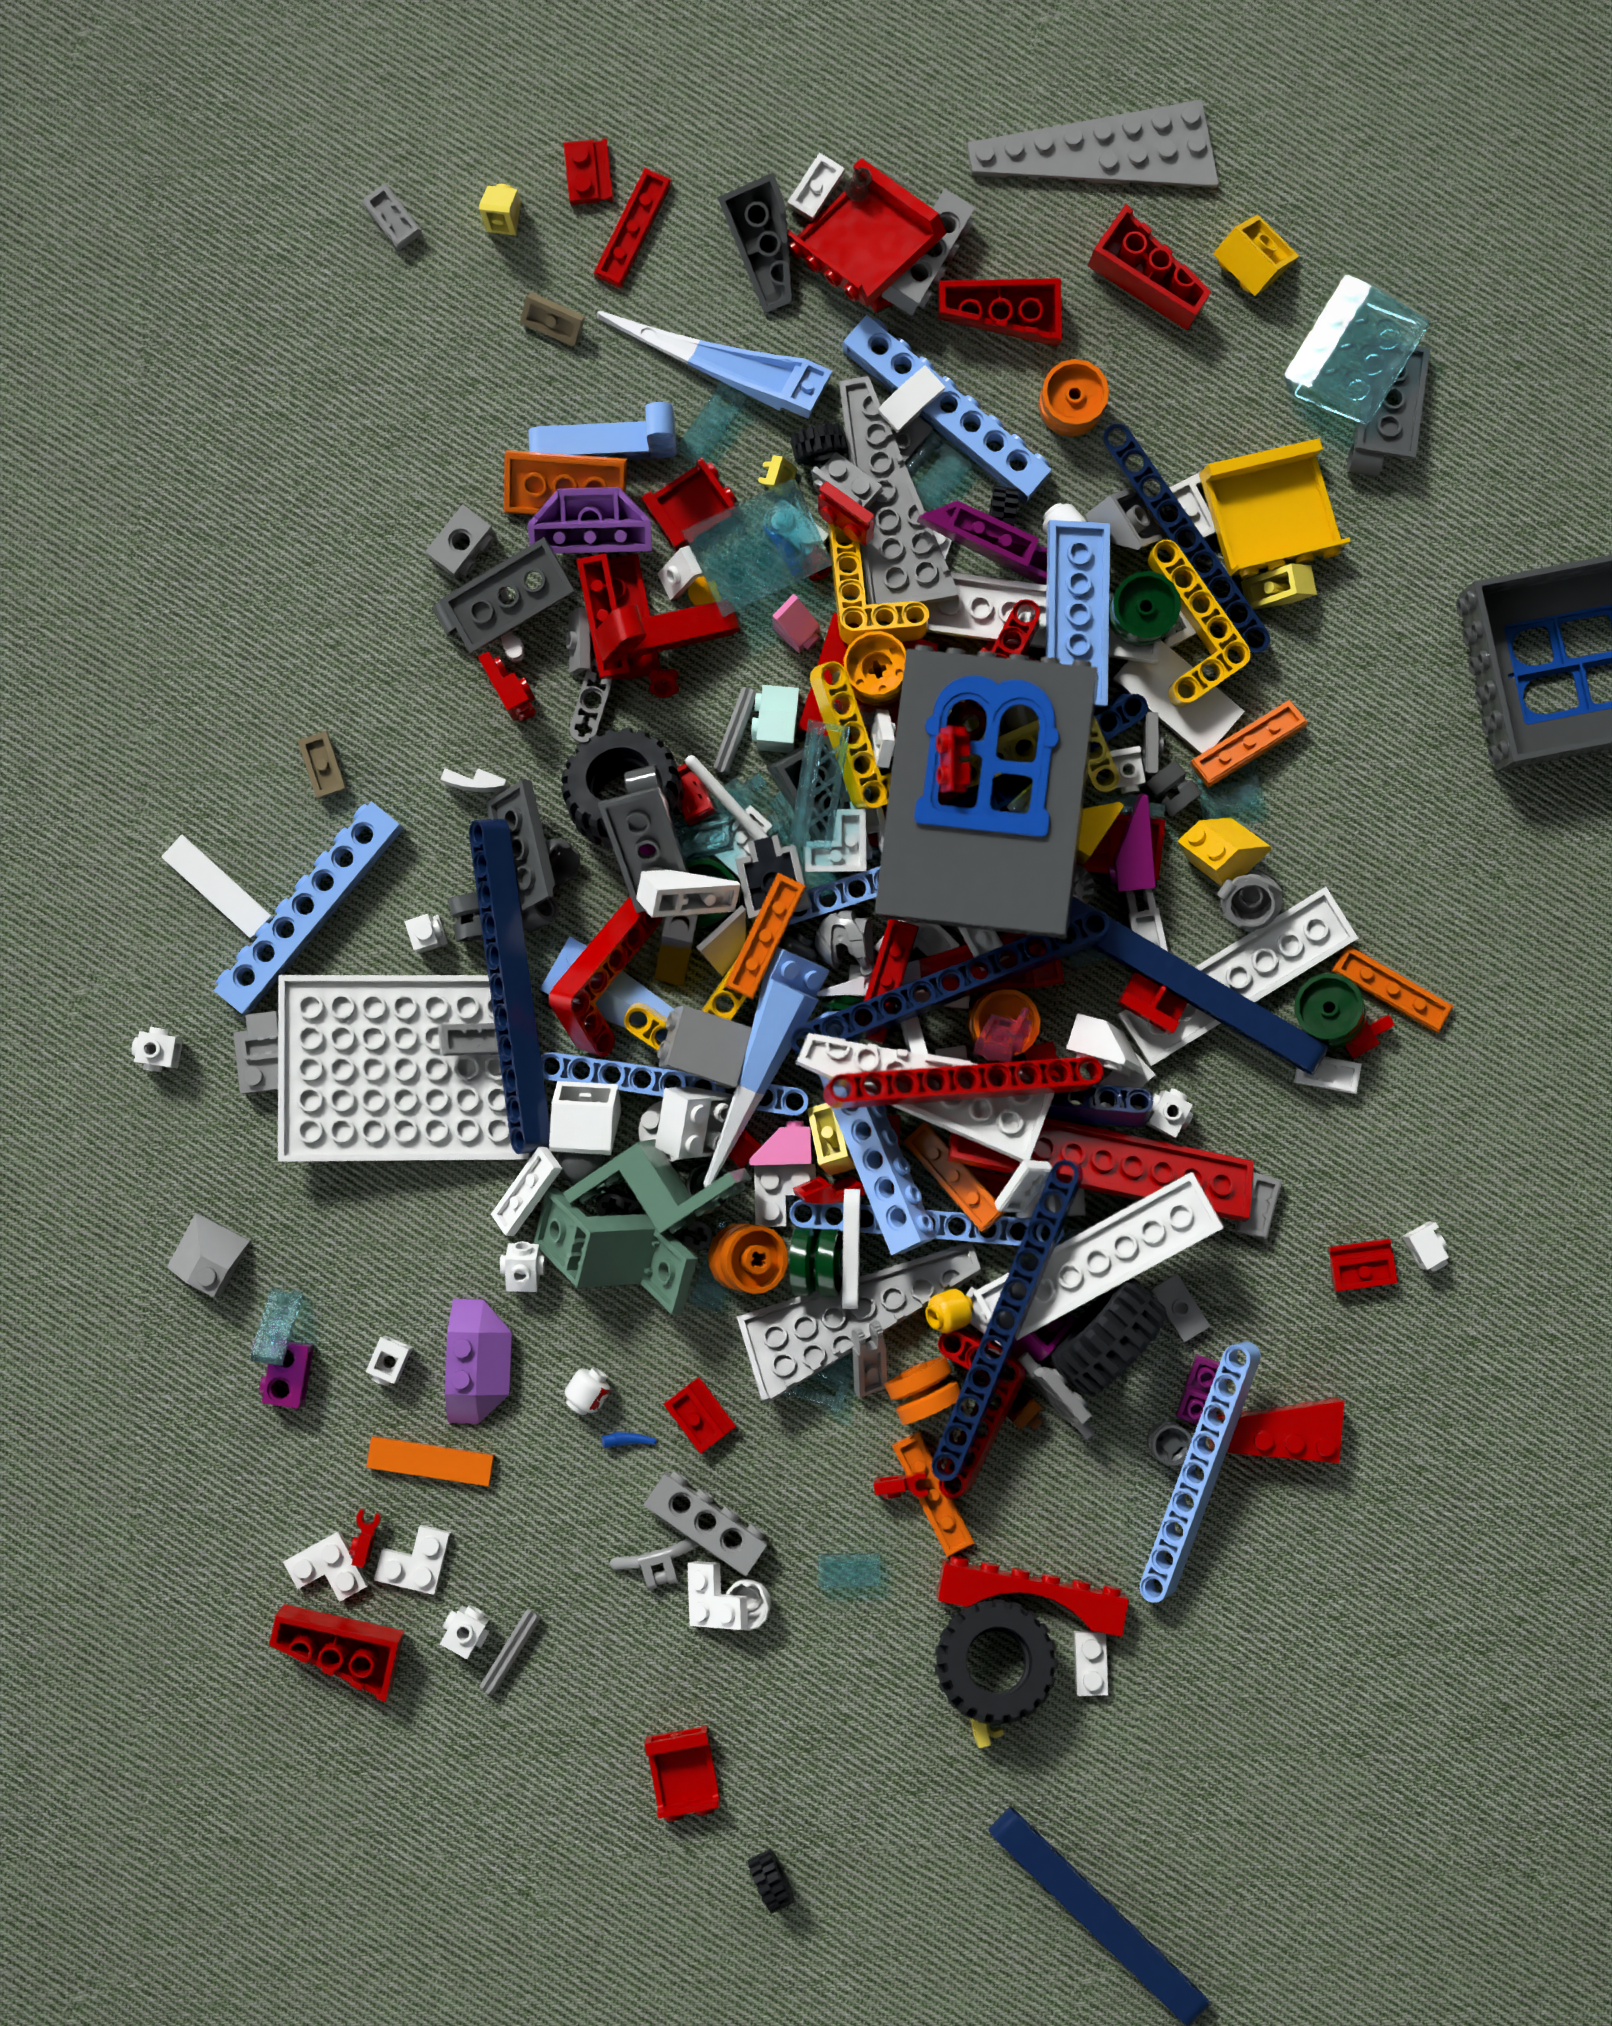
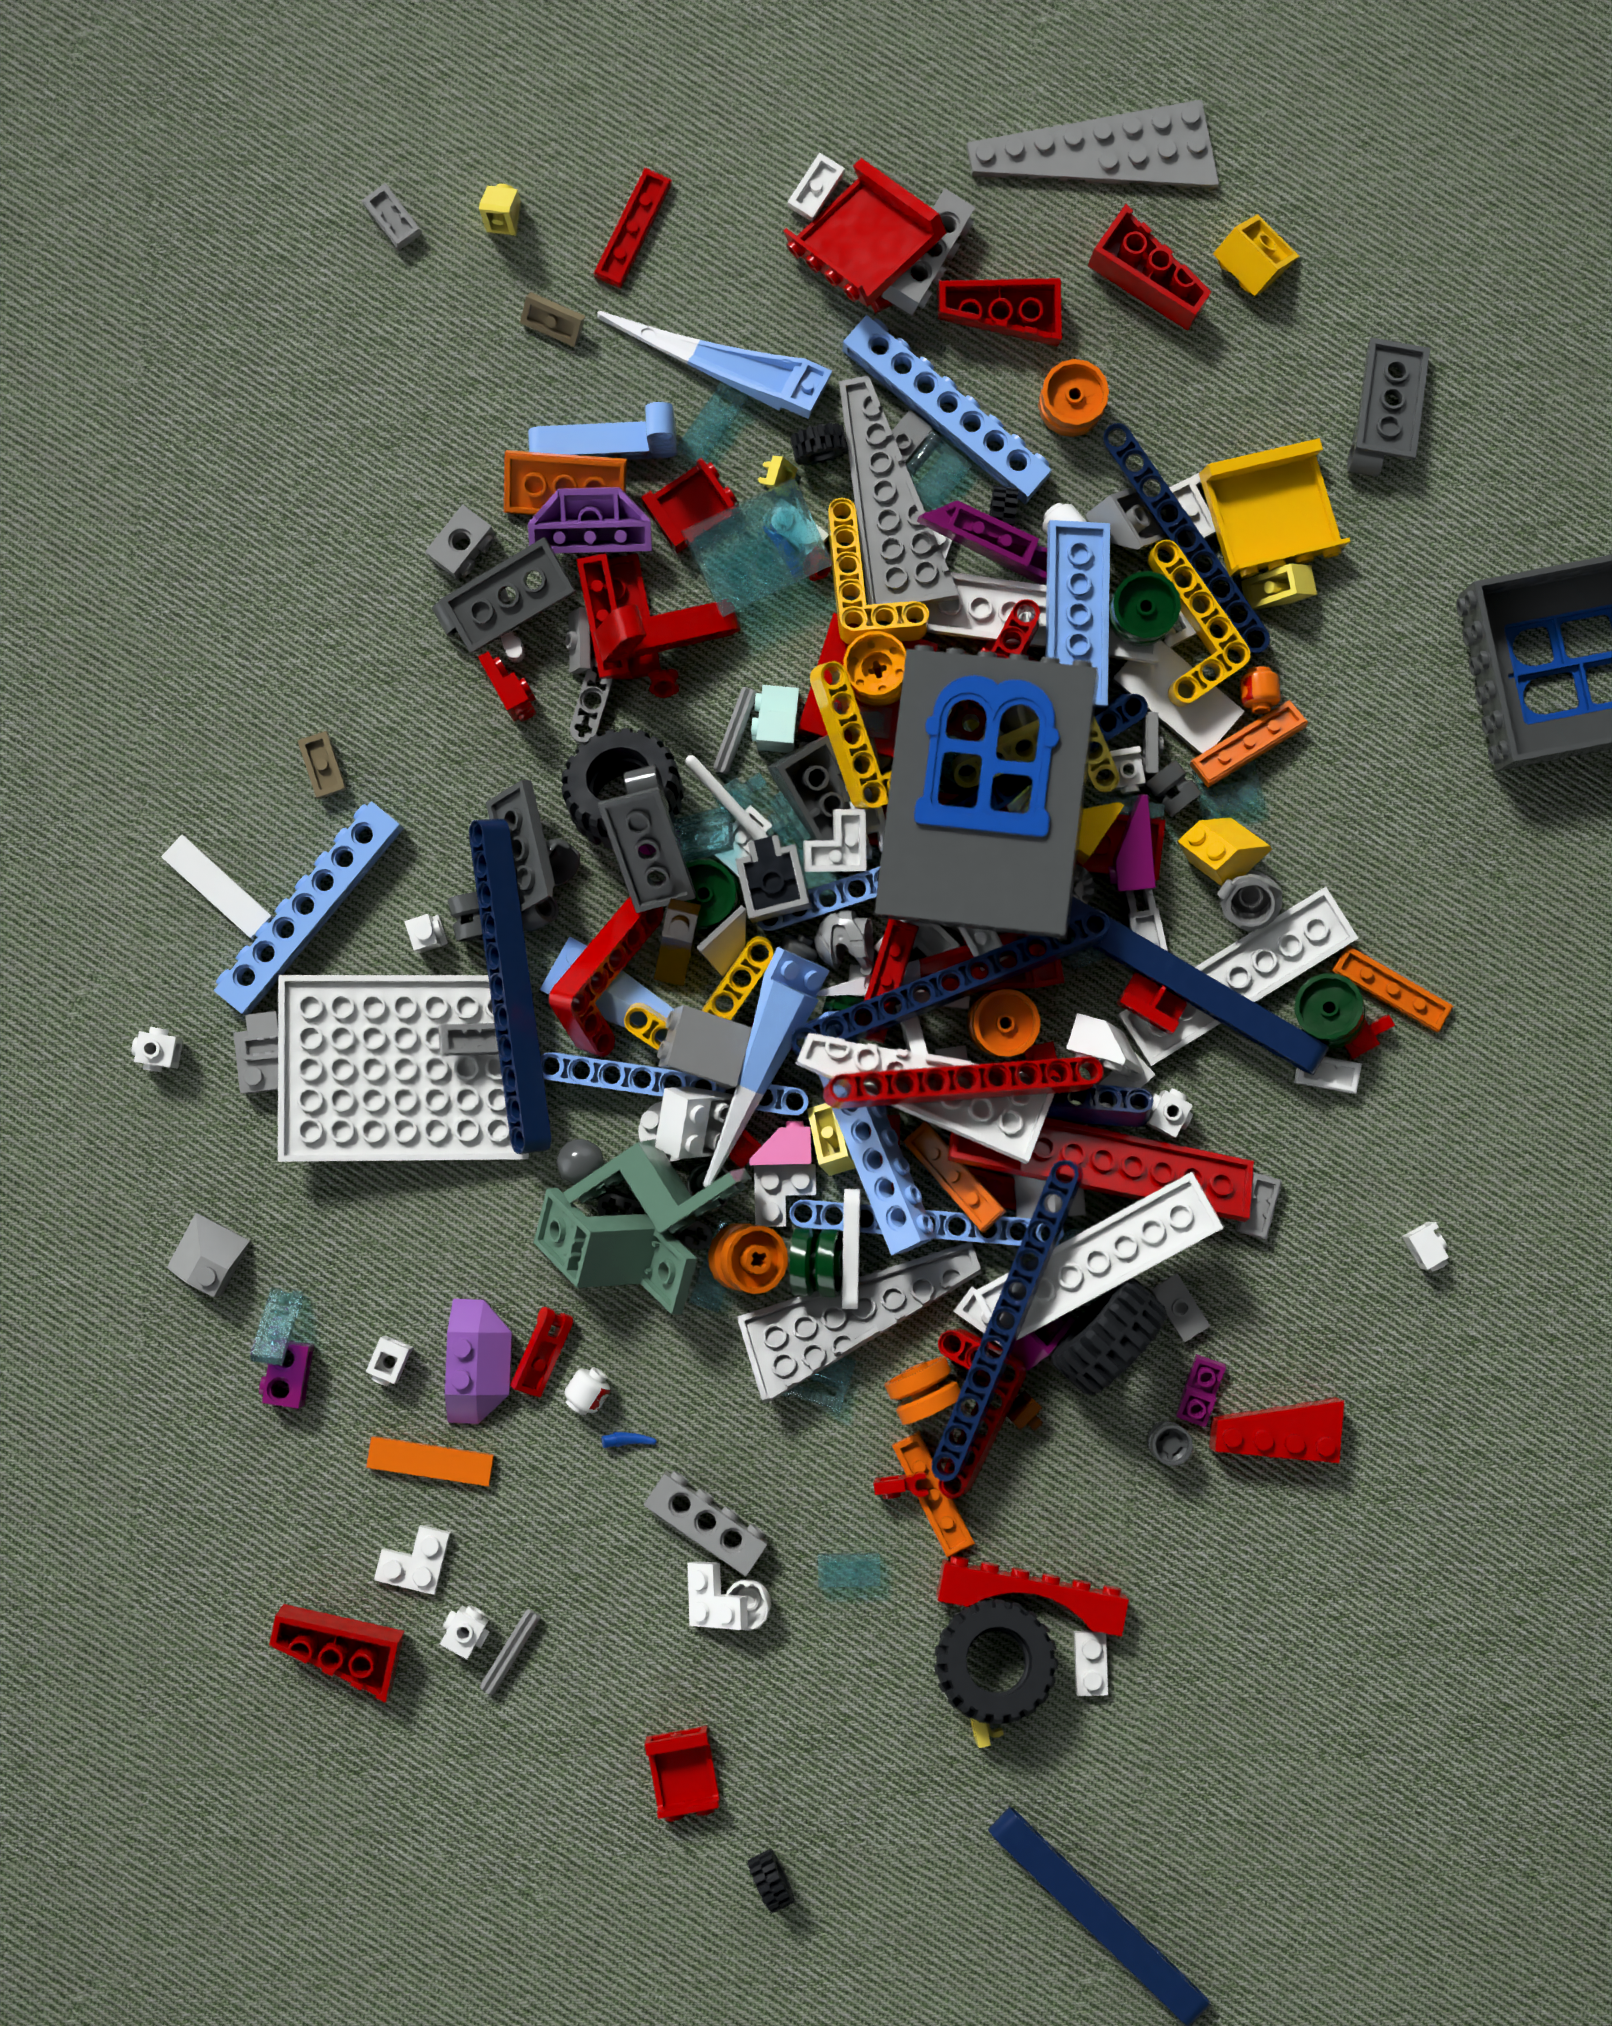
(331, 1559): white plate -> none
(362, 1546): red plate -> none
(482, 781): white slope -> none
(522, 1267): white brick -> none
(526, 1191): white plate -> none
(542, 1352): none -> red plate
(584, 1117): white slope -> none
(588, 171): red plate -> none
(647, 1560): light grey piece -> none
(679, 572): white plate -> none
(683, 893): white slope -> none
(697, 800): red plate -> none
(699, 593): light orange tile -> none
(699, 1414): red plate -> none
(760, 231): dark grey wedge -> none
(765, 936): orange tile -> none
(796, 624): bright pink slope -> none
(807, 784): clear light blue fence -> none
(821, 1192): red slope -> none
(845, 513): red plate -> none
(847, 479): light grey bracket -> none
(857, 186): clear smoke pin -> none
(869, 1360): light grey hinge -> none
(883, 738): white plate -> none
(911, 398): white slope -> none
(949, 1311): yellow head -> none
(951, 744): red hinge -> none
(1003, 1036): clear pink bracket -> none
(1023, 1186): white plate -> none
(1053, 1388): light grey plate -> none
(1209, 1461): light blue beam -> none
(1260, 689): none -> orange head
(1355, 351): clear light blue slope -> none
(1362, 1265): red plate -> none

